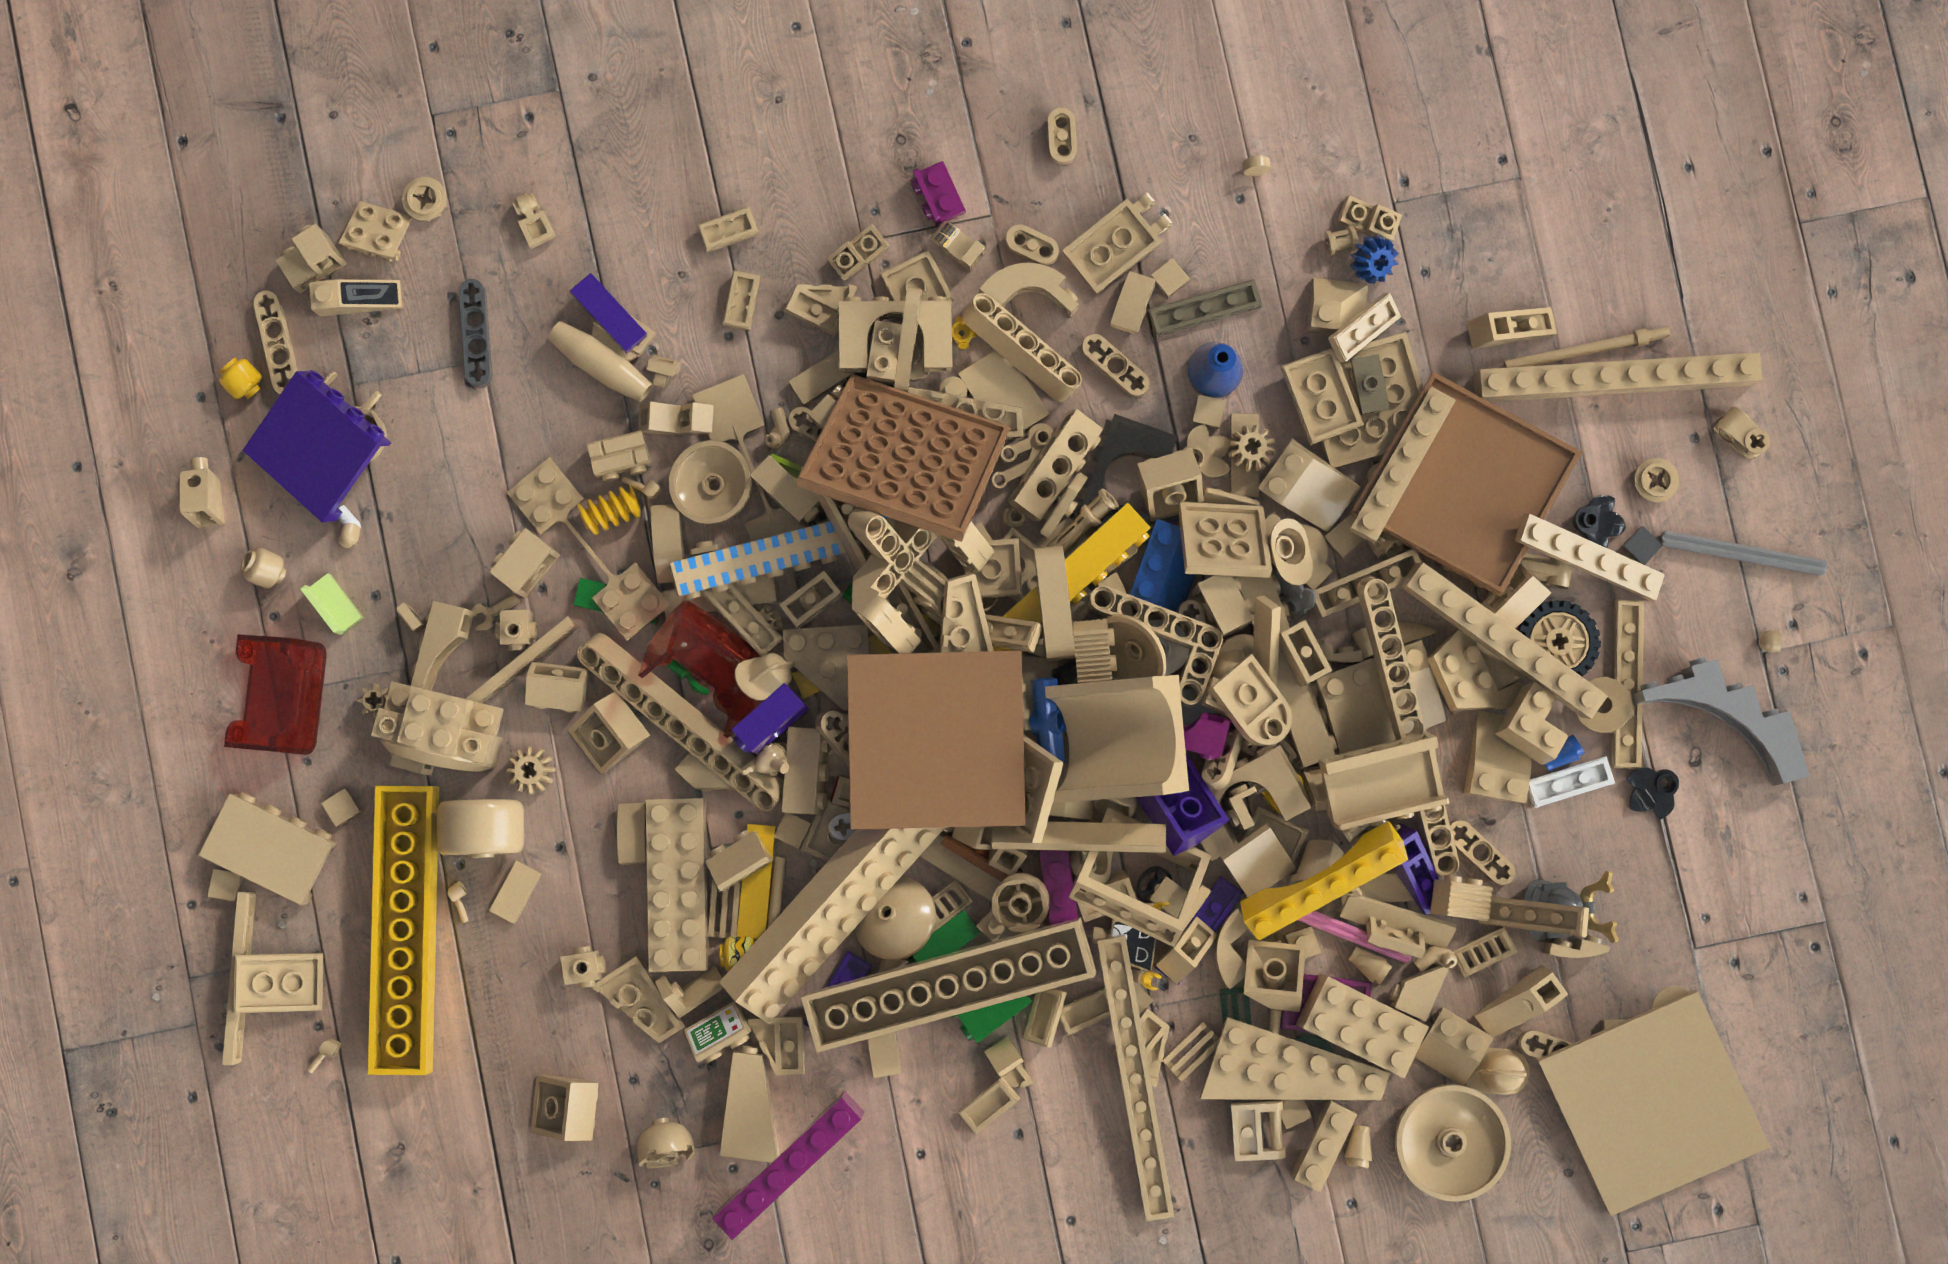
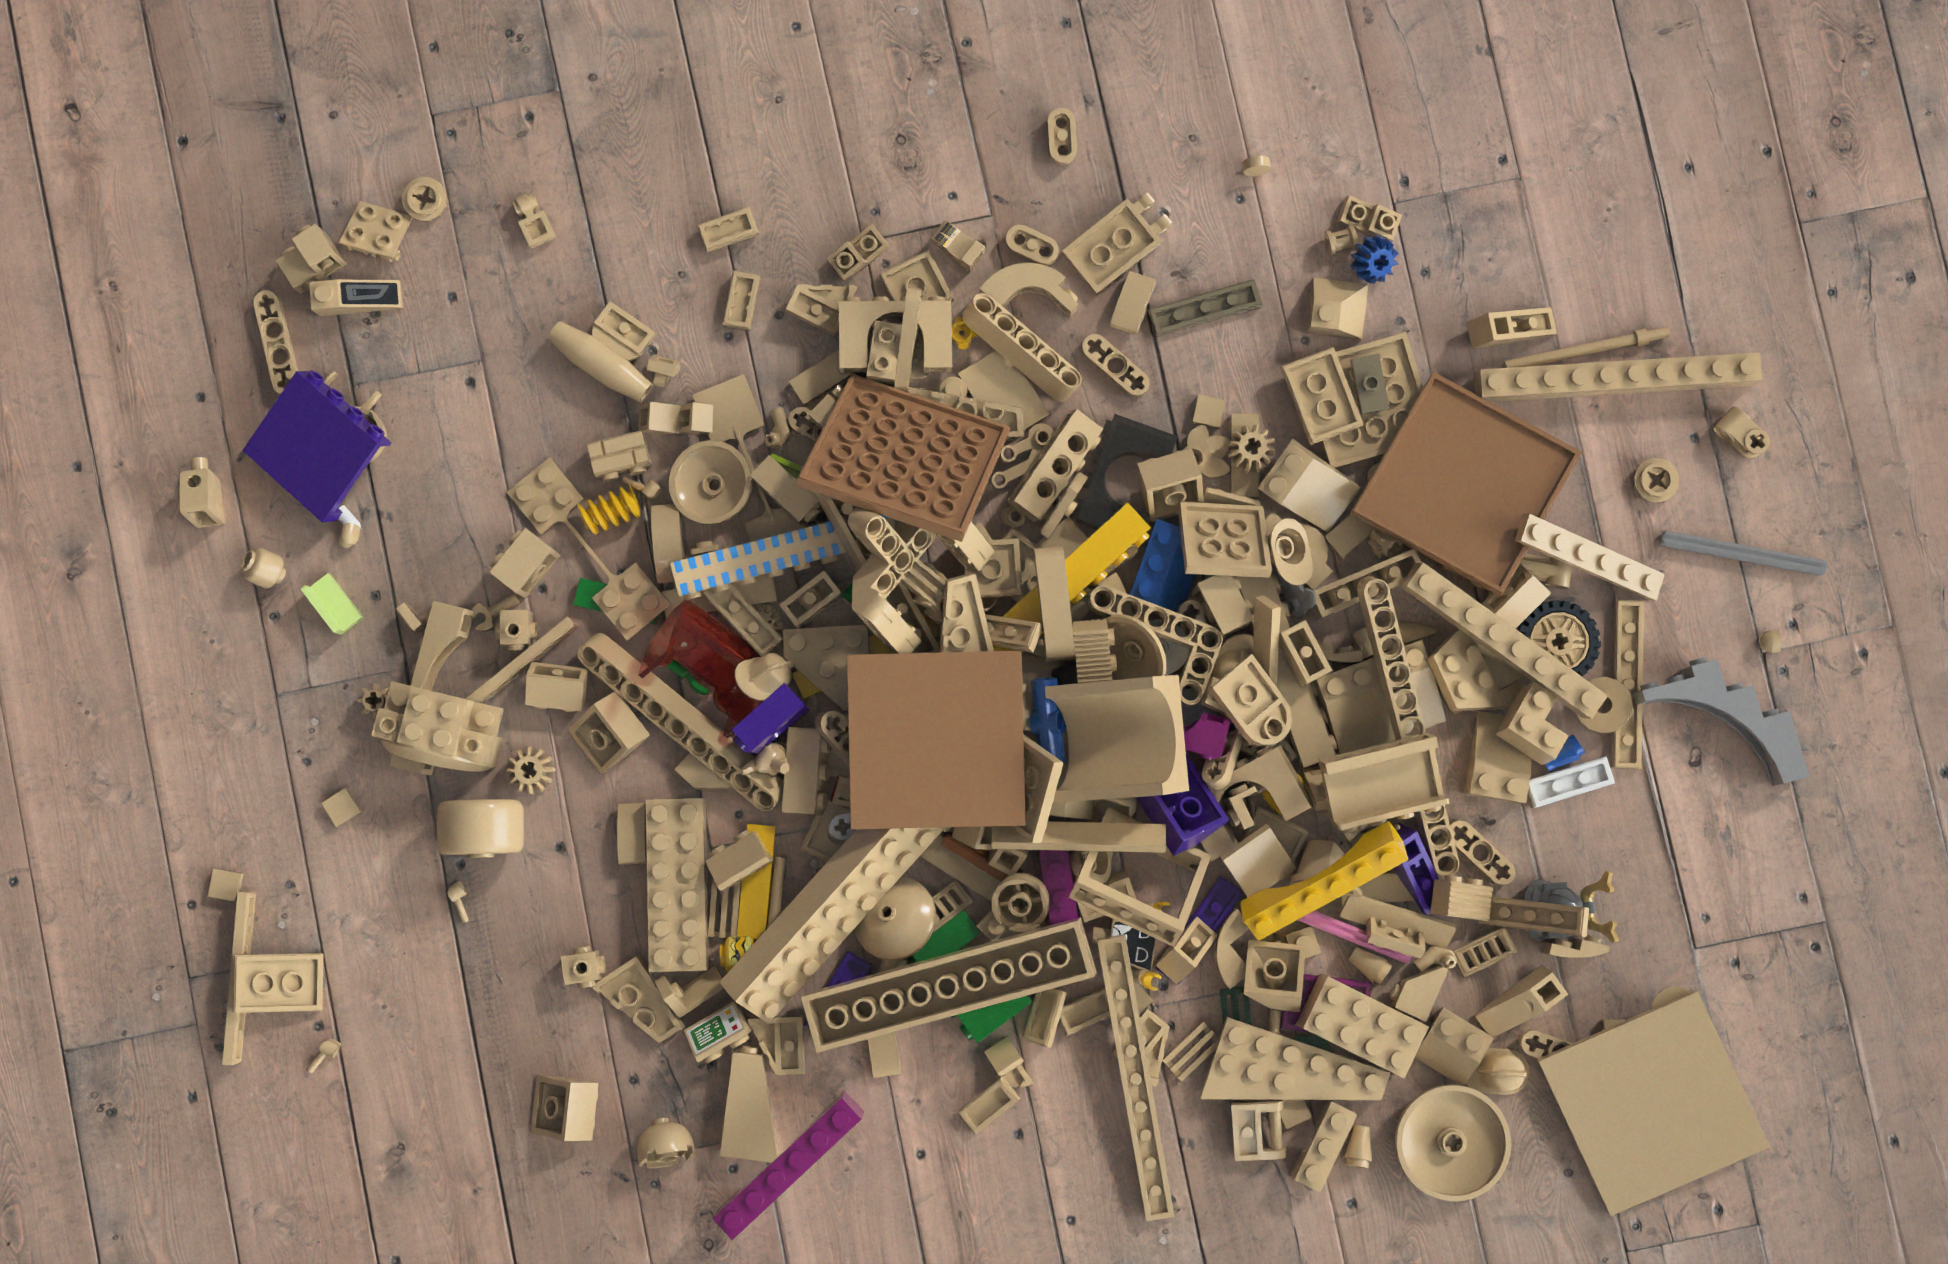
(240, 378): yellow head -> none
(268, 847): tan panel -> none
(280, 695): clear red windscreen -> none
(403, 931): yellow brick -> none
(480, 332): dark grey beam -> none
(515, 892): tan tile -> none
(608, 313): dark purple tile -> none
(792, 830): tan tile -> none
(938, 193): magenta bracket -> none
(1090, 516): tan pin -> none
(1168, 892): tan piece -> none
(1170, 278): tan tile -> none
(1215, 369): blue cone -> none
(1364, 327): tan tile -> none
(1402, 465): tan plate -> none
(1603, 520): black plate -> none
(1642, 545): dark grey tile -> none
(1649, 793): black plate -> none

